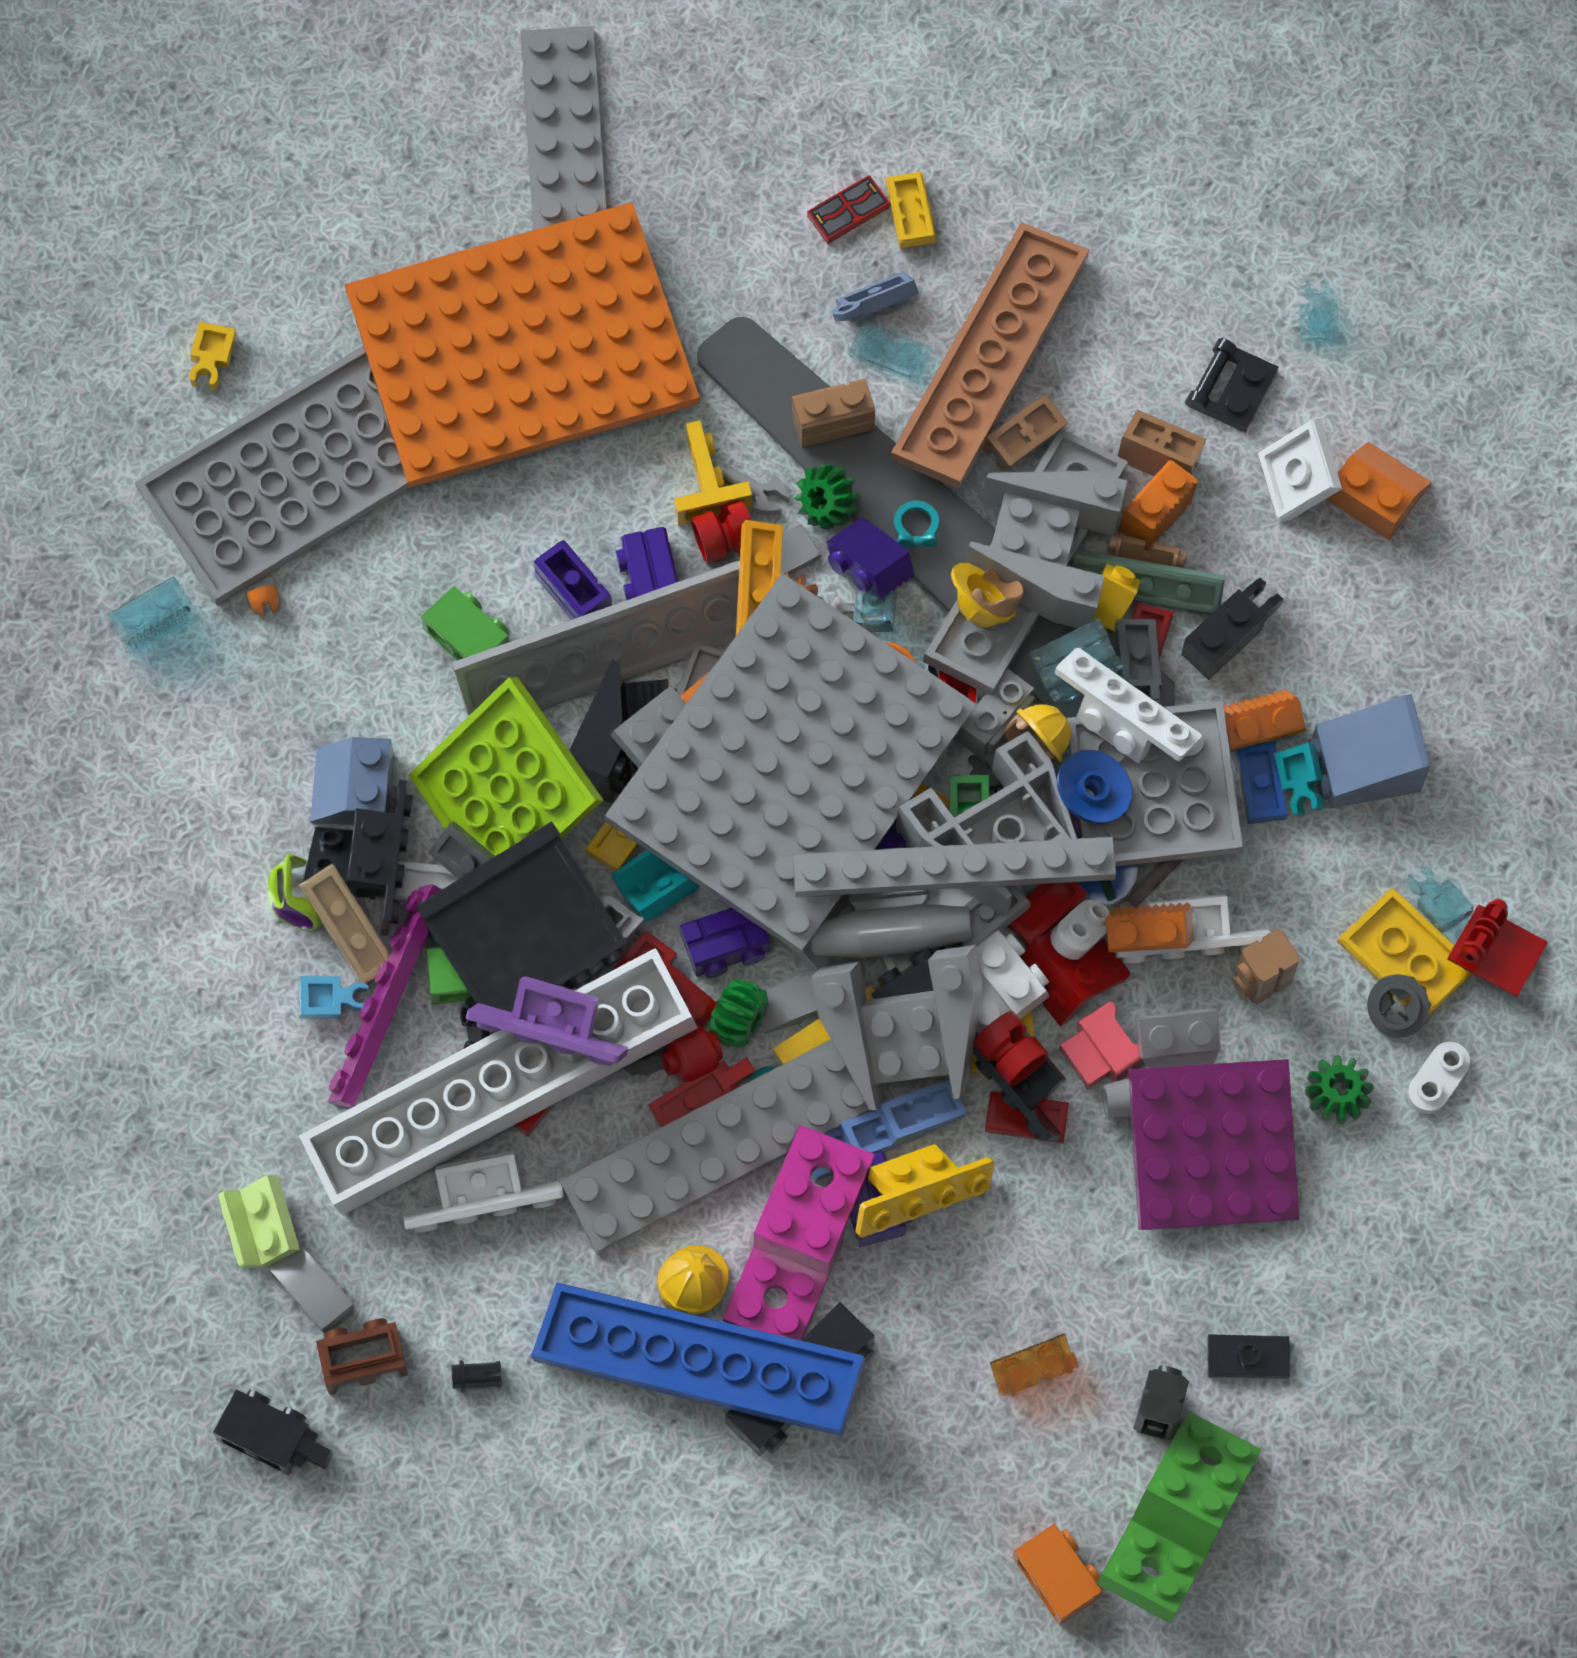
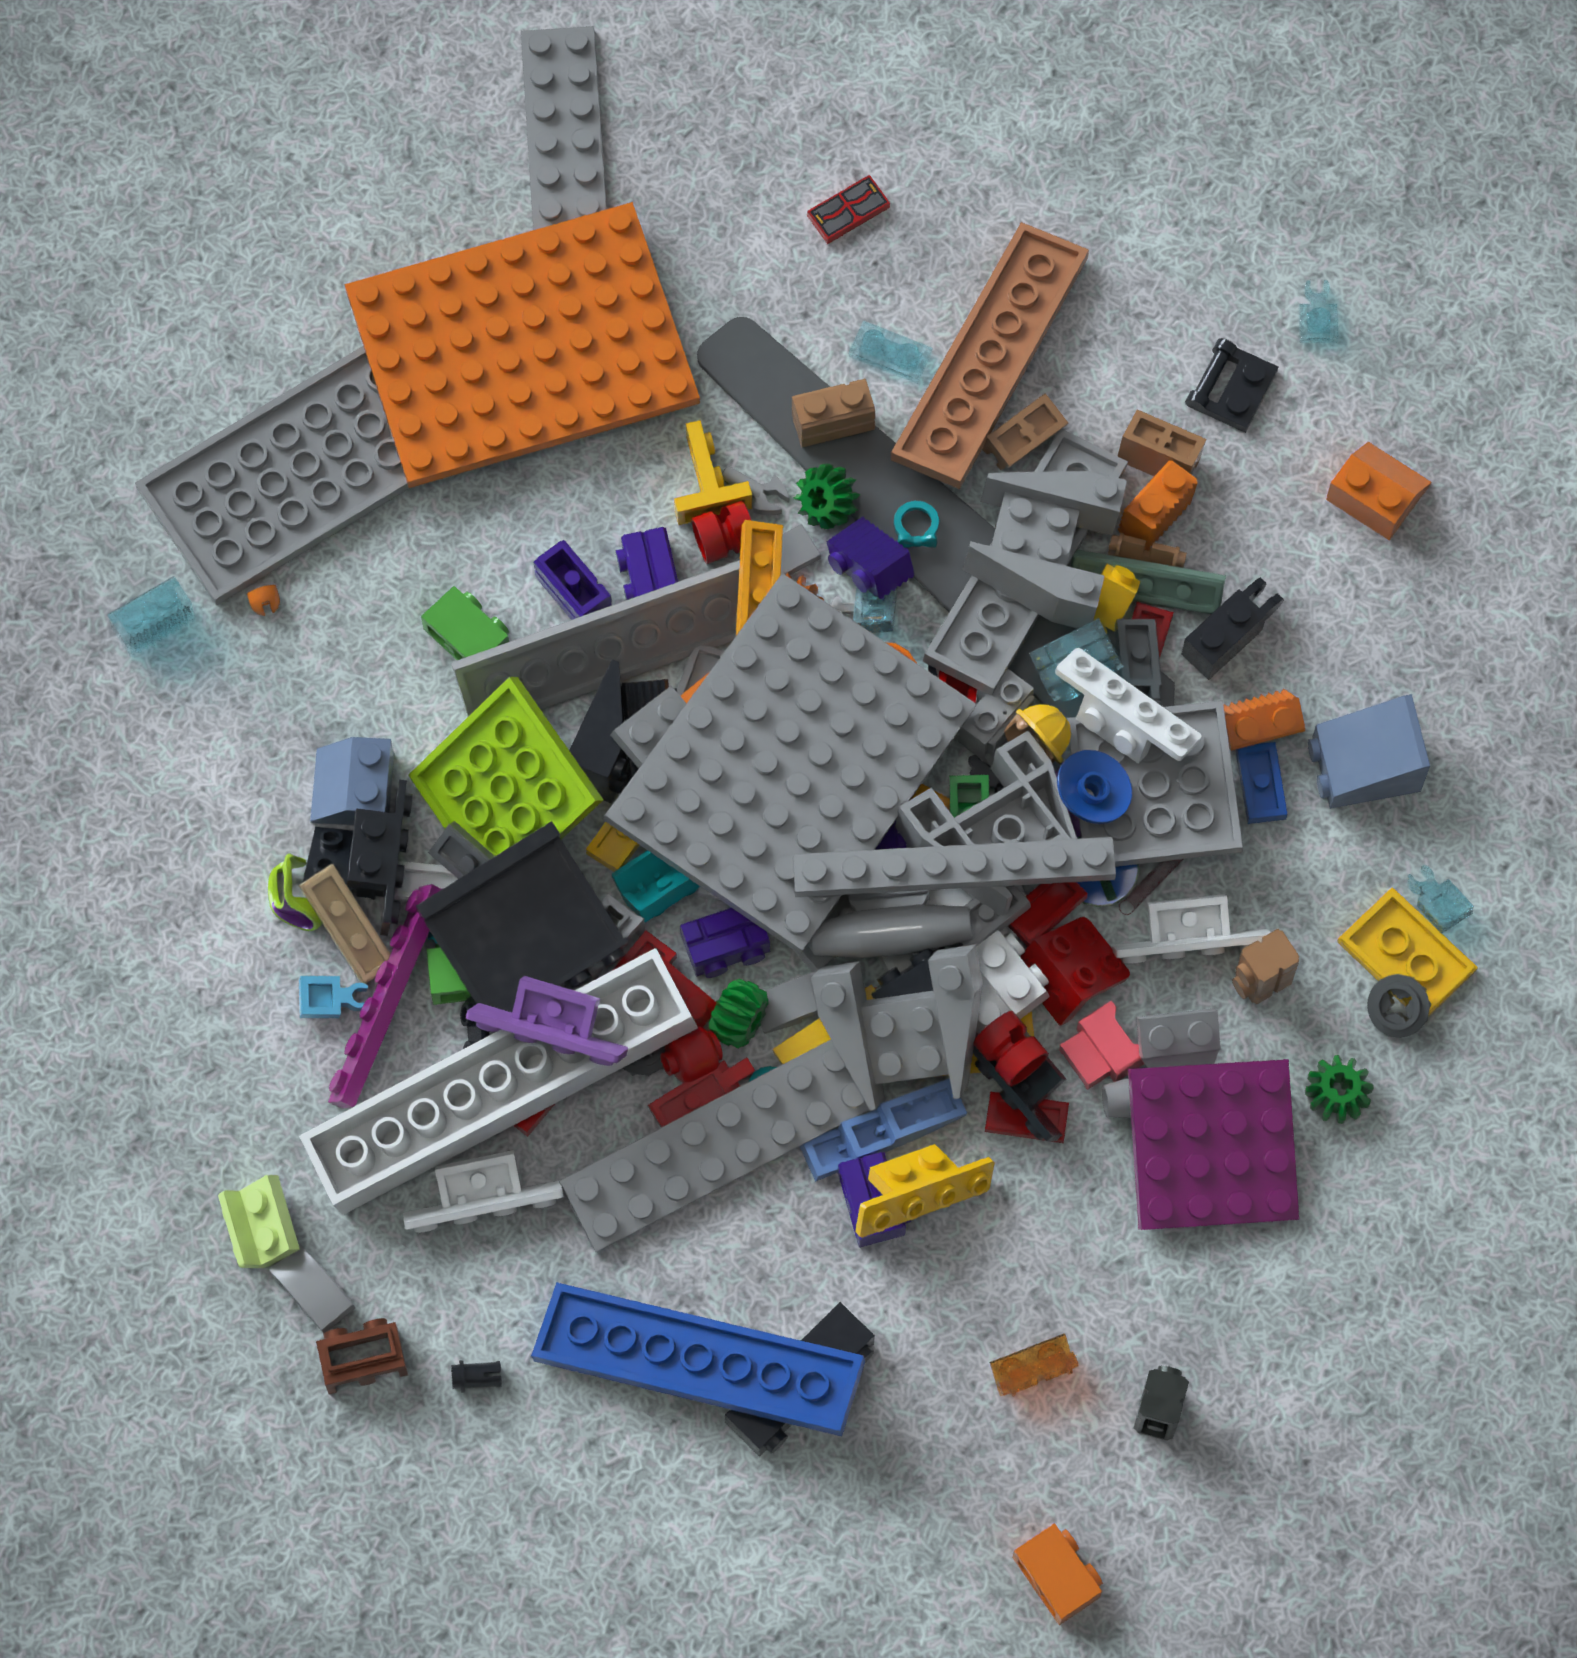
(211, 349): yellow plate -> none
(269, 1434): black hinge -> none
(693, 1280): yellow piece -> none
(799, 1234): dark pink bracket -> none
(865, 301): sand blue hinge -> none
(910, 210): yellow plate -> none
(984, 596): yellow piece -> none
(1080, 929): white plate -> none
(1149, 927): orange brick -> none
(1179, 1517): bright green bracket -> none
(1248, 1356): black plate -> none
(1298, 772): teal plate -> none
(1300, 470): white plate -> none
(1439, 1076): white plate -> none
(1497, 948): red hinge -> none

